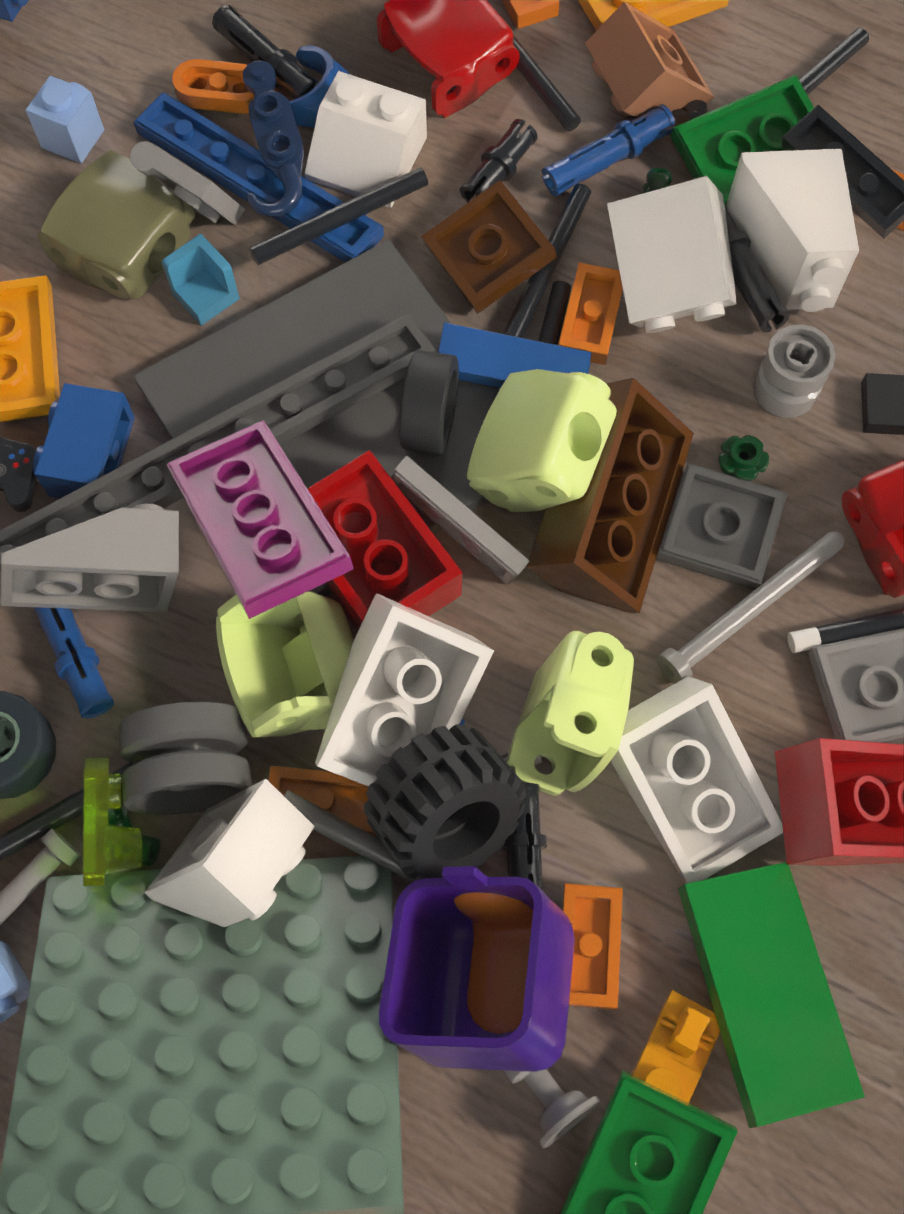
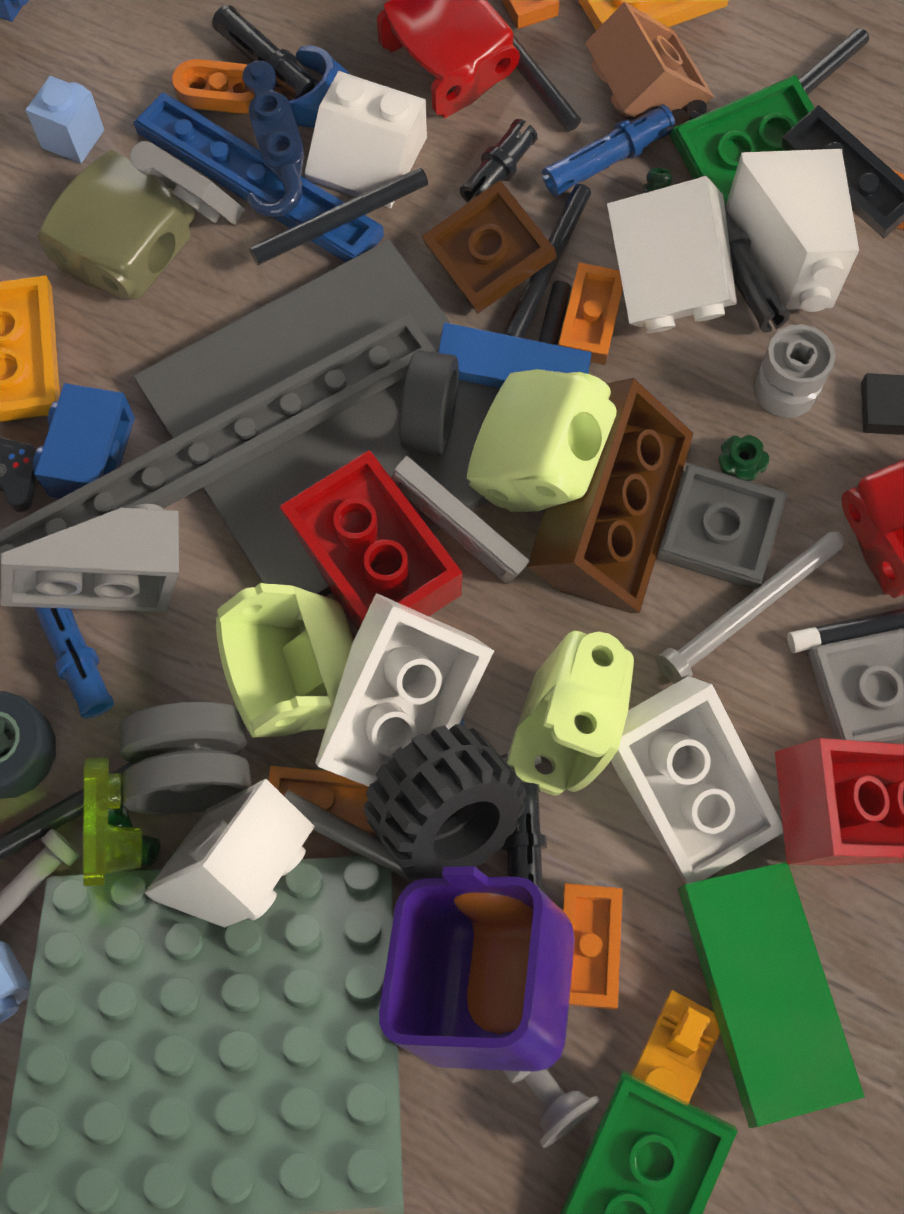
(200, 279): dark azure panel -> none
(259, 519): tile -> none

